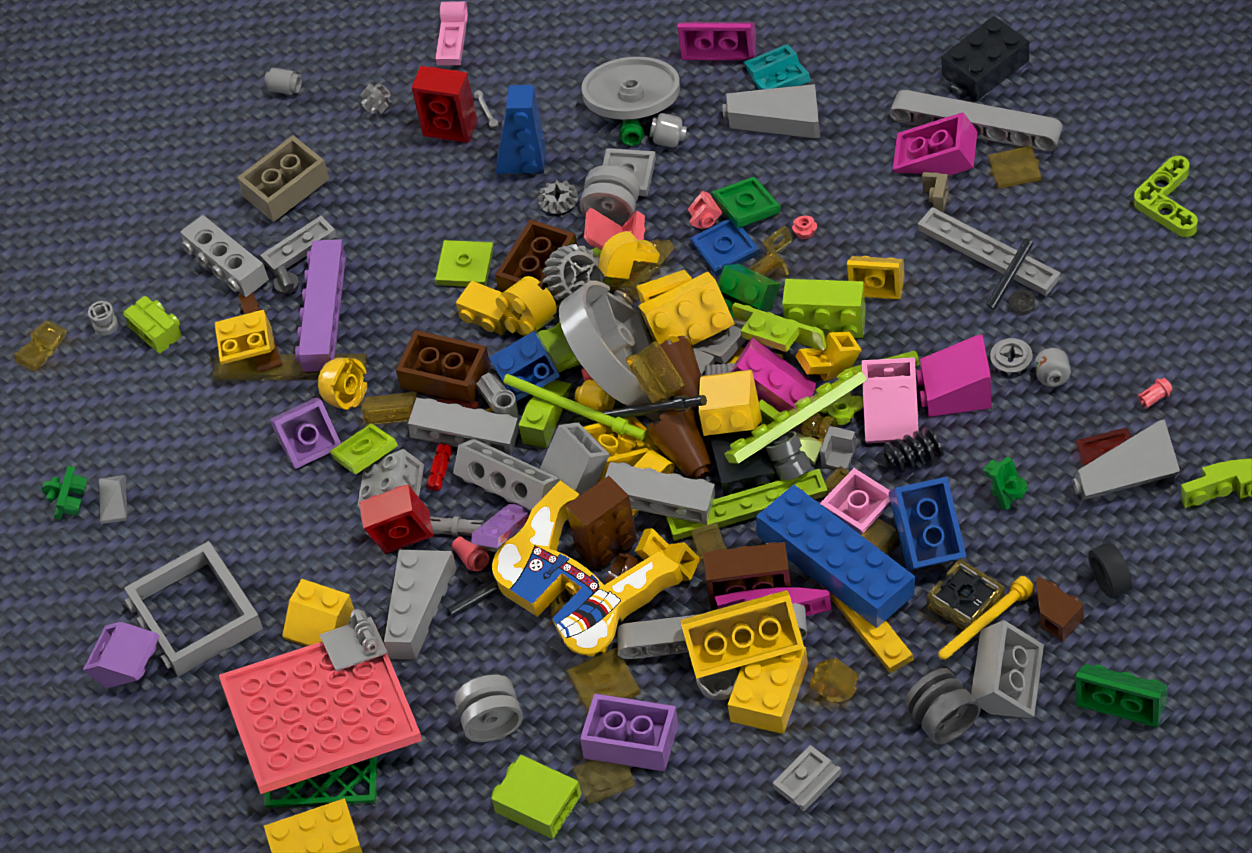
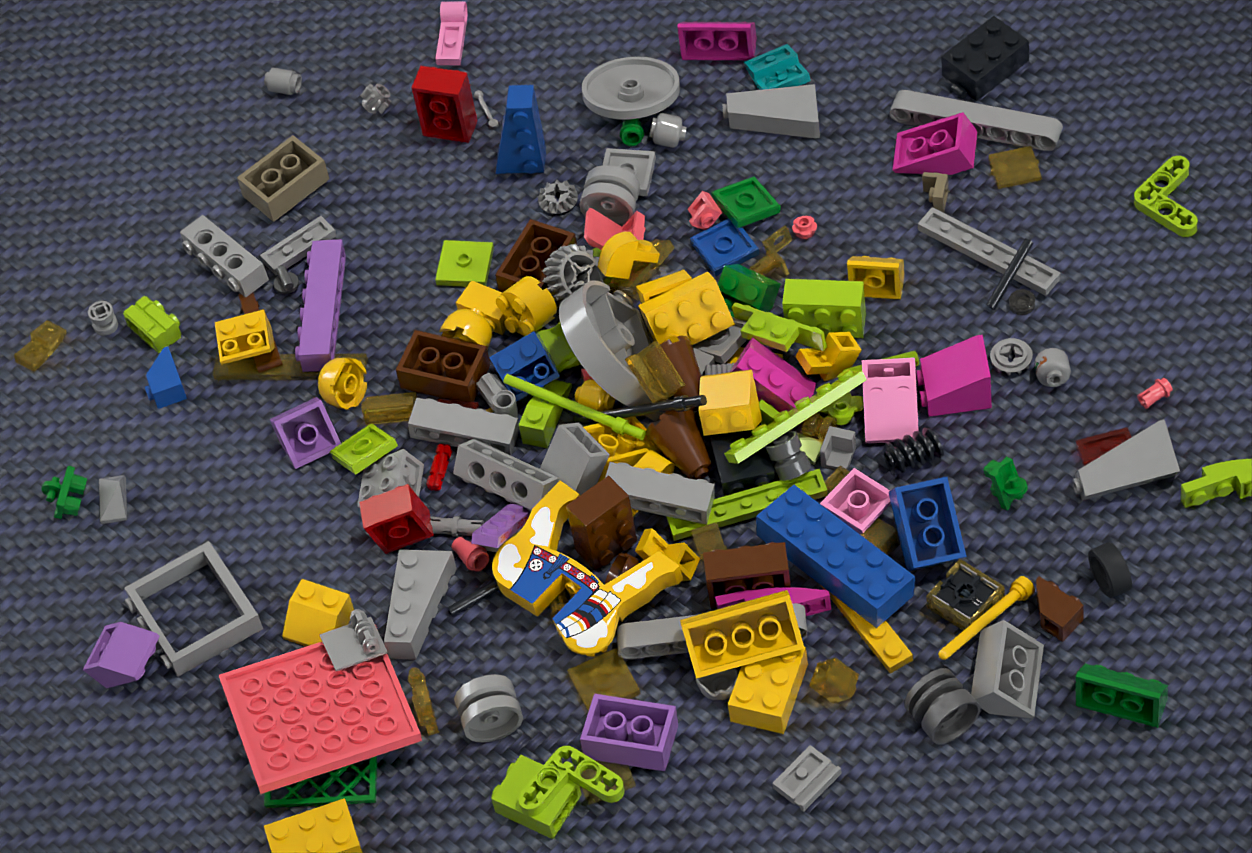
(164, 381): none -> blue slope
(422, 701): none -> clear yellow plate
(468, 327): none -> yellow cylinder
(563, 773): none -> lime beam

